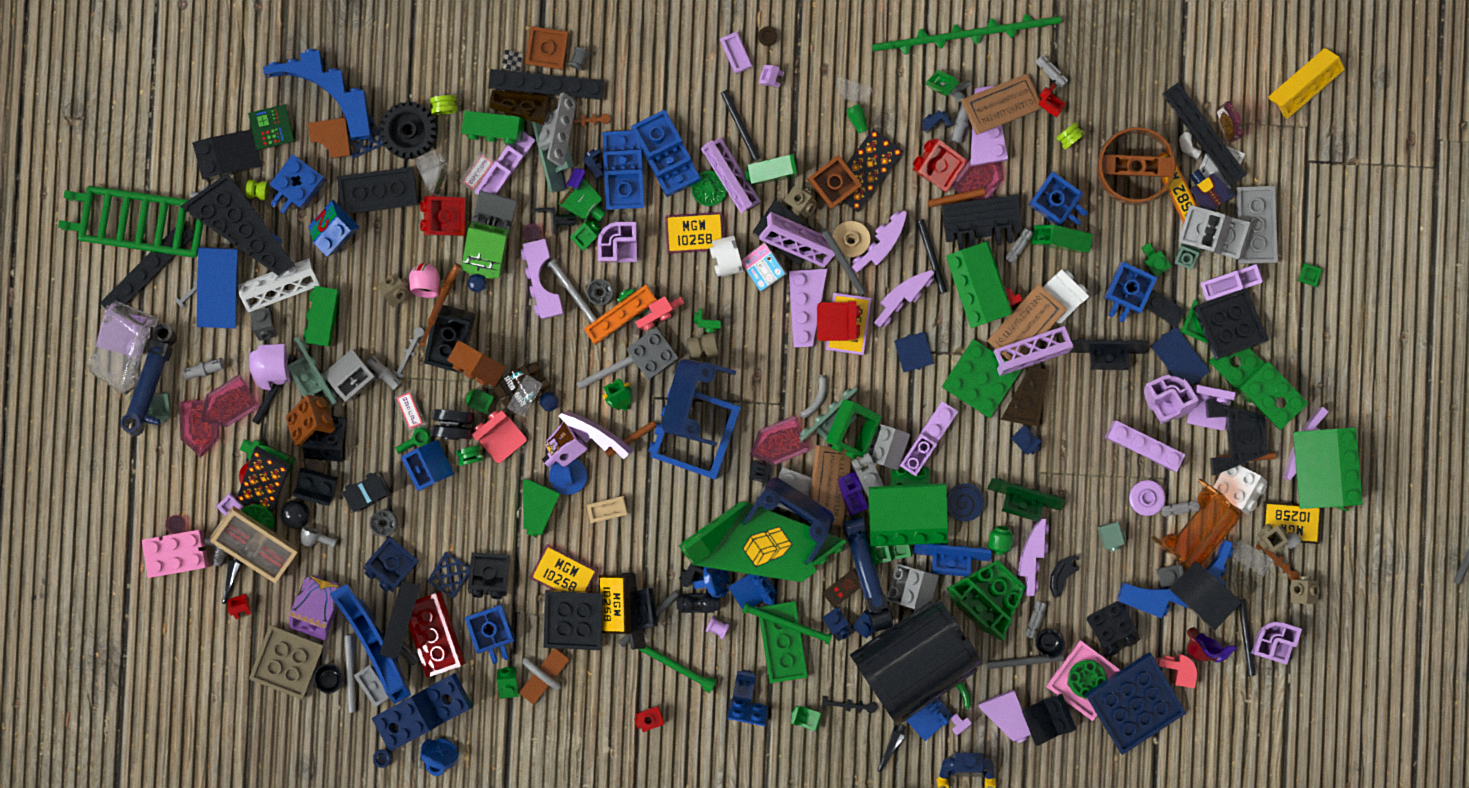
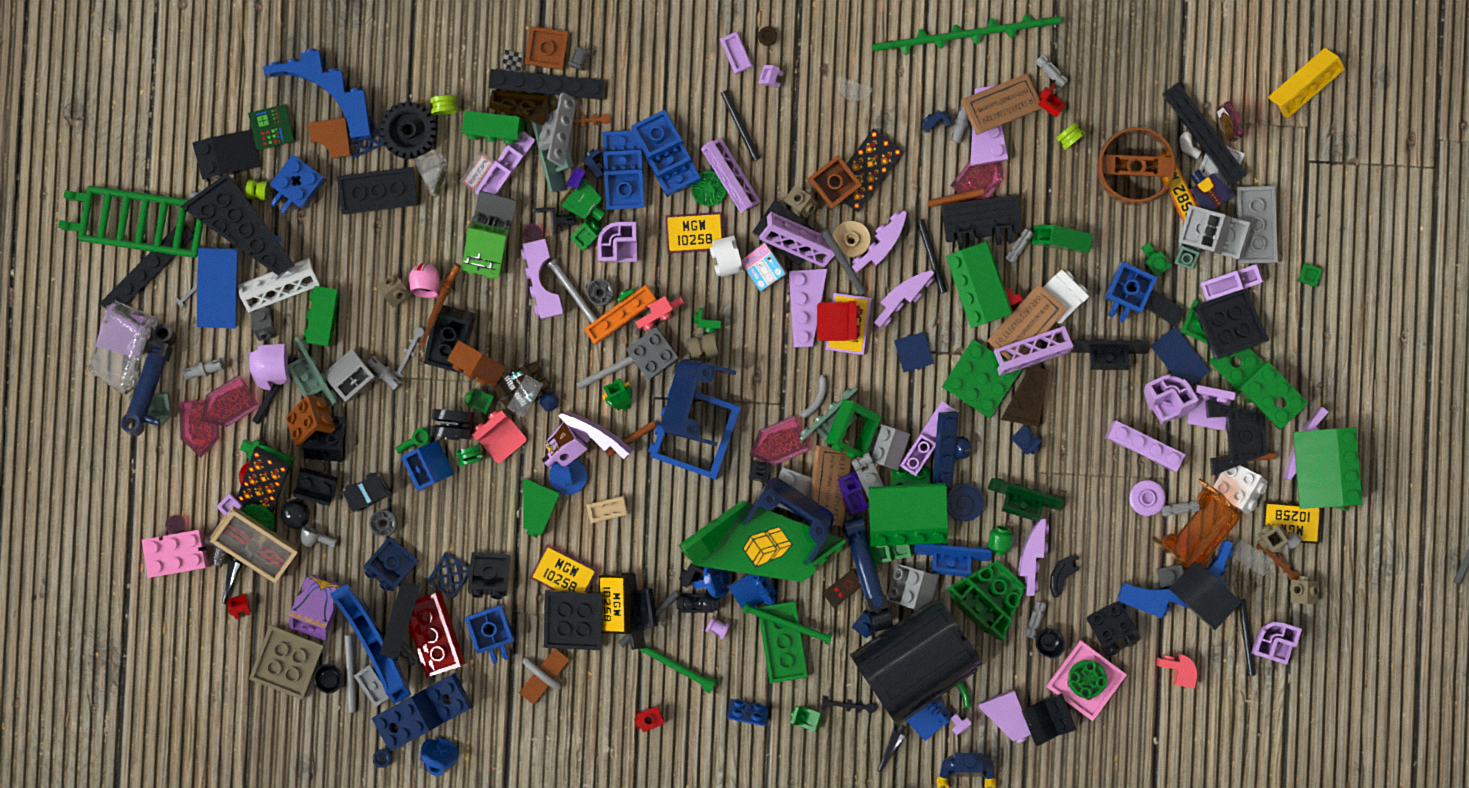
(332, 229): blue slope -> none
(410, 410): tile -> none
(443, 216): red plate -> none
(477, 283): dark blue tile -> none
(507, 682): green bracket -> none
(744, 685): dark blue bracket -> none
(771, 170): slope -> none
(838, 624): dark blue bracket -> none
(857, 117): green cone -> none
(939, 164): red plate -> none
(947, 85): green piece -> none
(948, 448): none -> dark blue plate
(1022, 661): dark grey bar -> none
(1067, 199): blue hinge -> none
(1111, 536): sand green brick -> none
(1135, 703): dark blue plate -> none
(1205, 648): hair -> none

